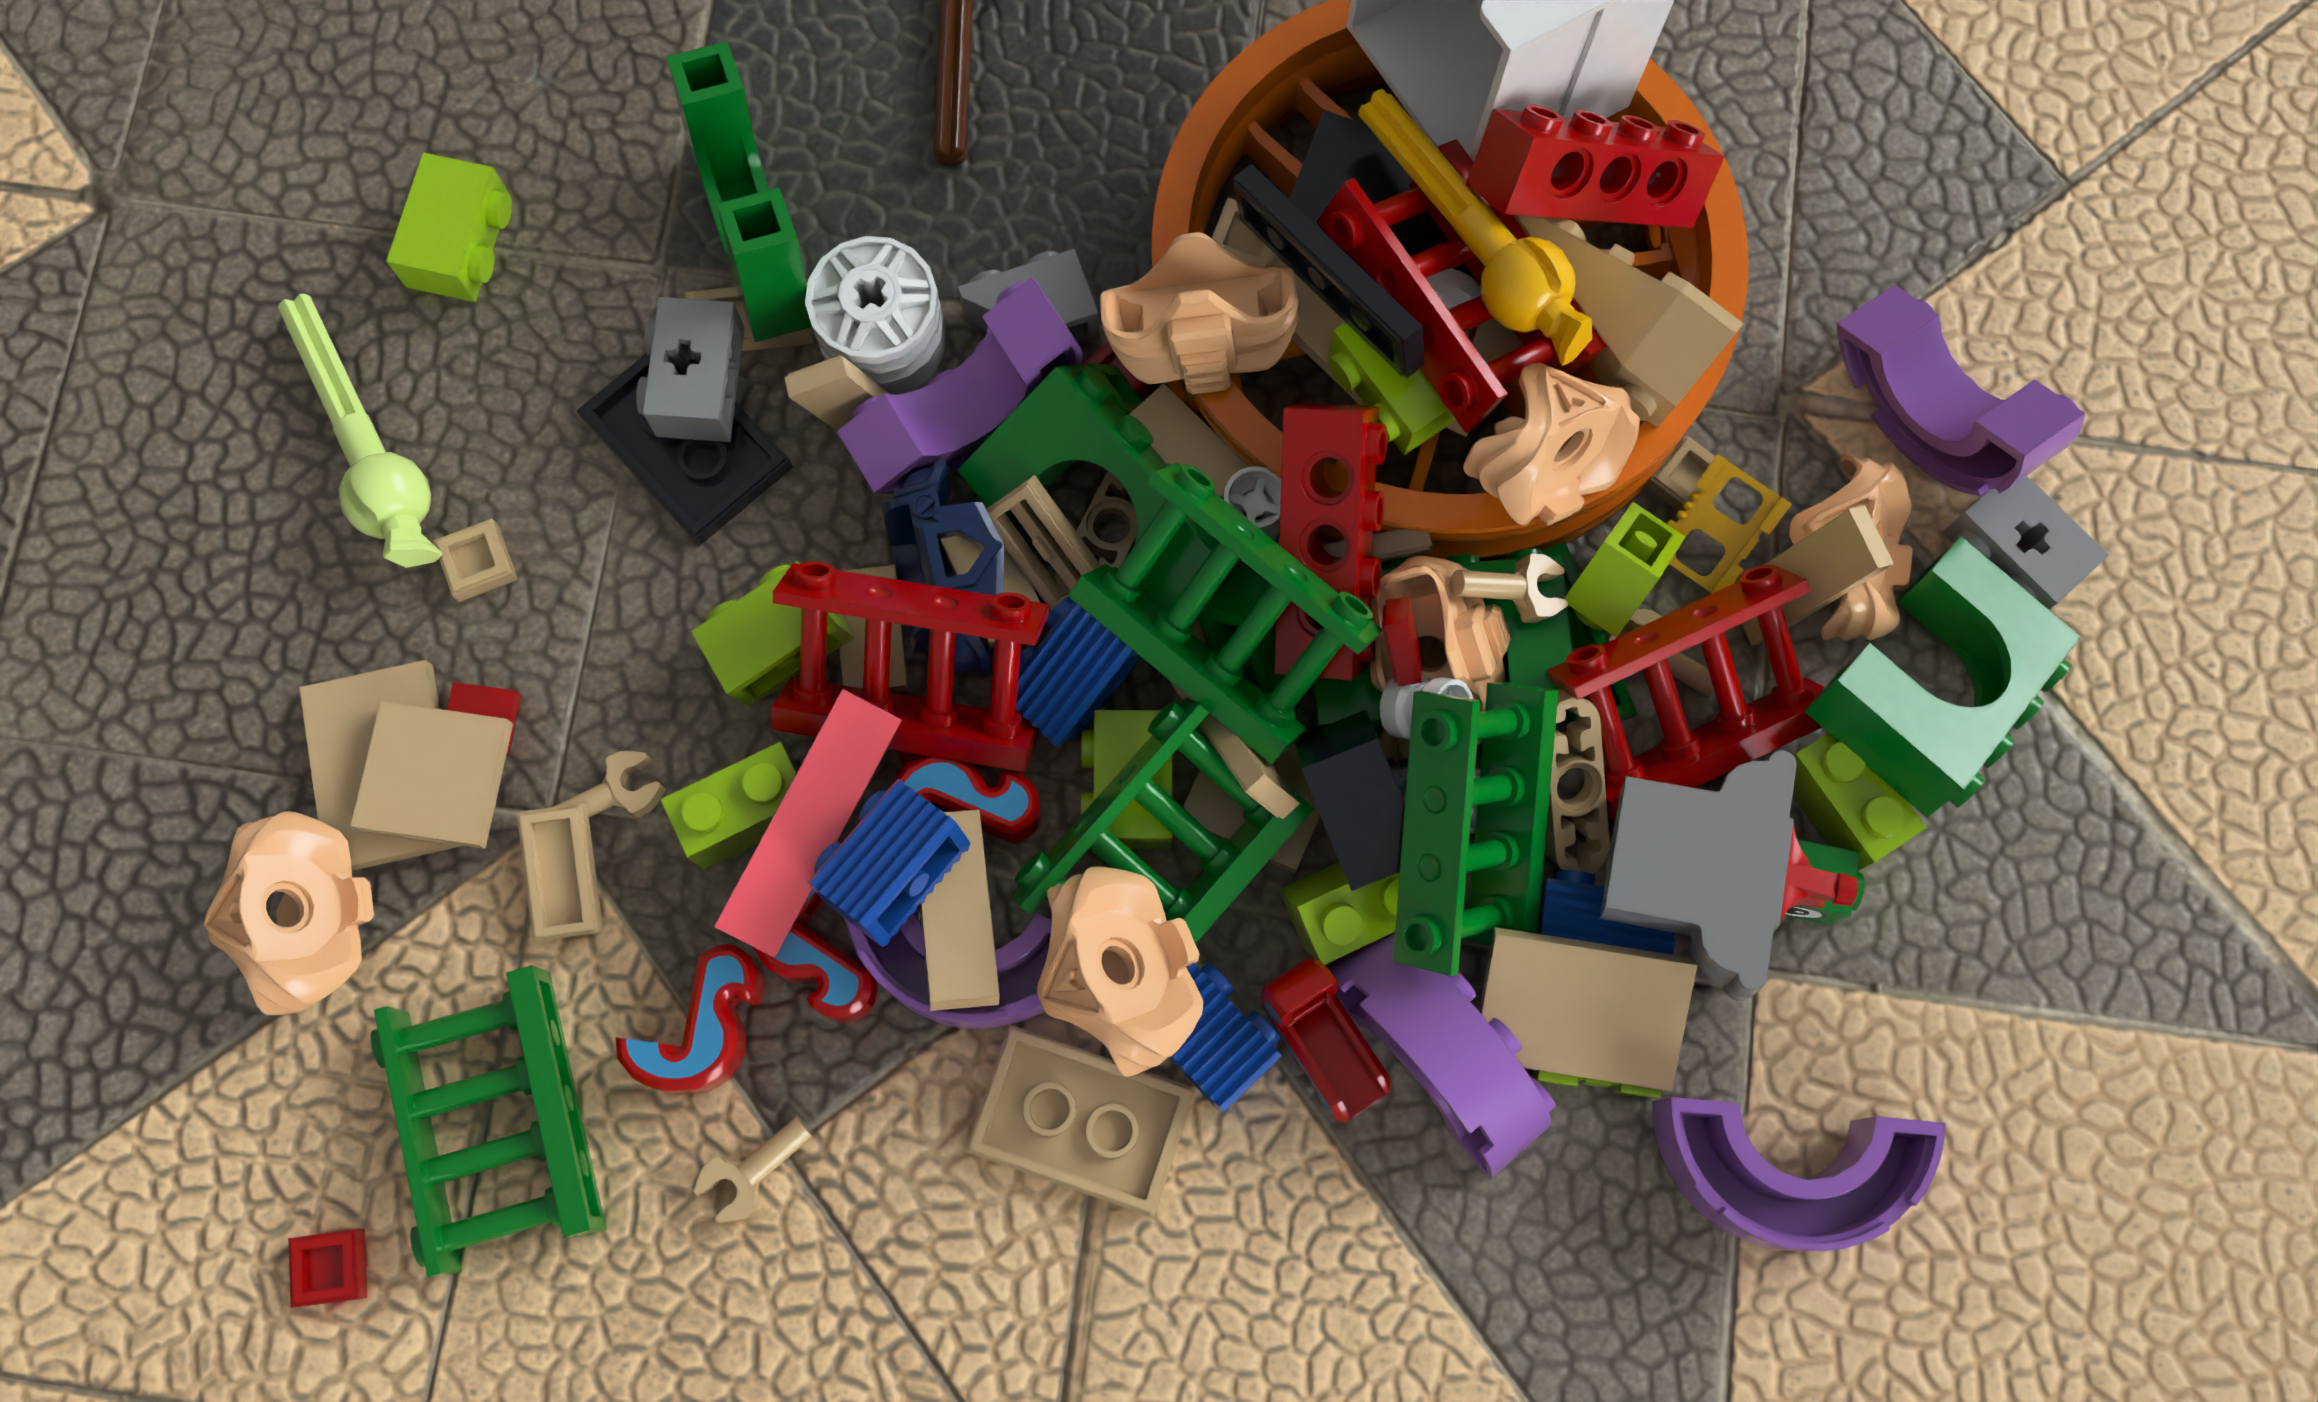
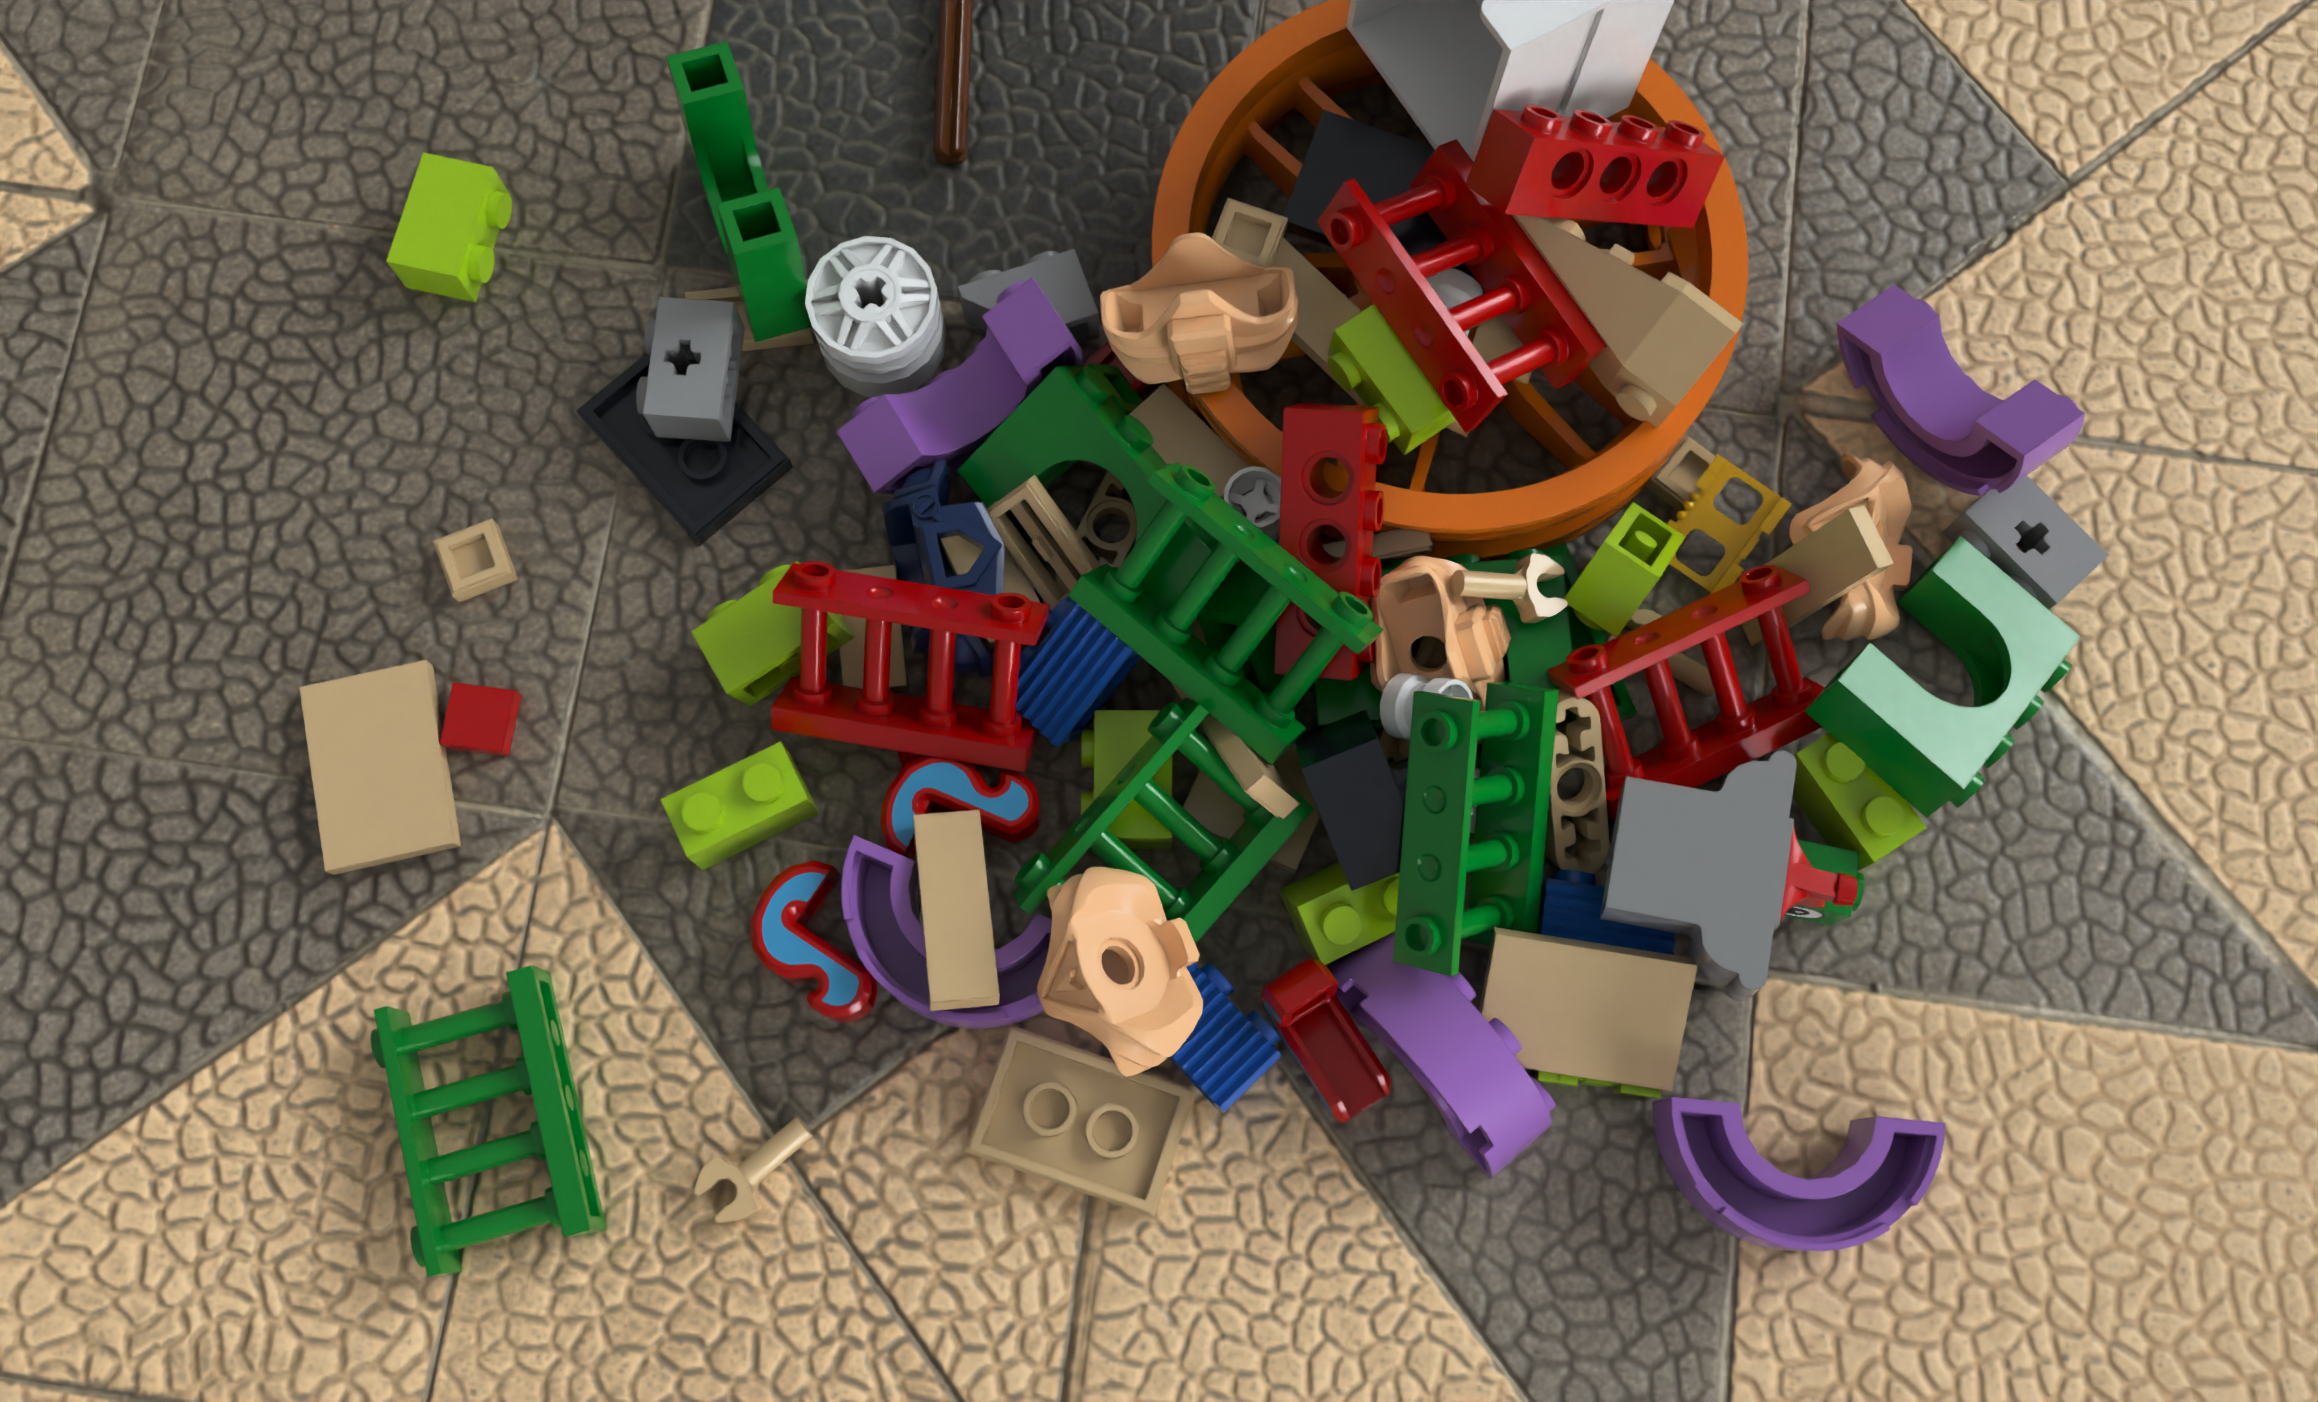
(317, 920): light nougat piece -> none
(327, 1268): red tile -> none
(380, 490): yellowish green piece -> none
(432, 774): tan tile -> none
(559, 872): tan tile -> none
(614, 791): tan bar -> none
(713, 1029): red animal -> none
(808, 822): coral tile -> none
(832, 390): tan tile -> none
(888, 861): blue brick -> none
(1330, 272): black tile -> none
(1402, 641): red tile -> none
(1525, 279): yellow piece -> none
(1538, 462): light nougat piece -> none

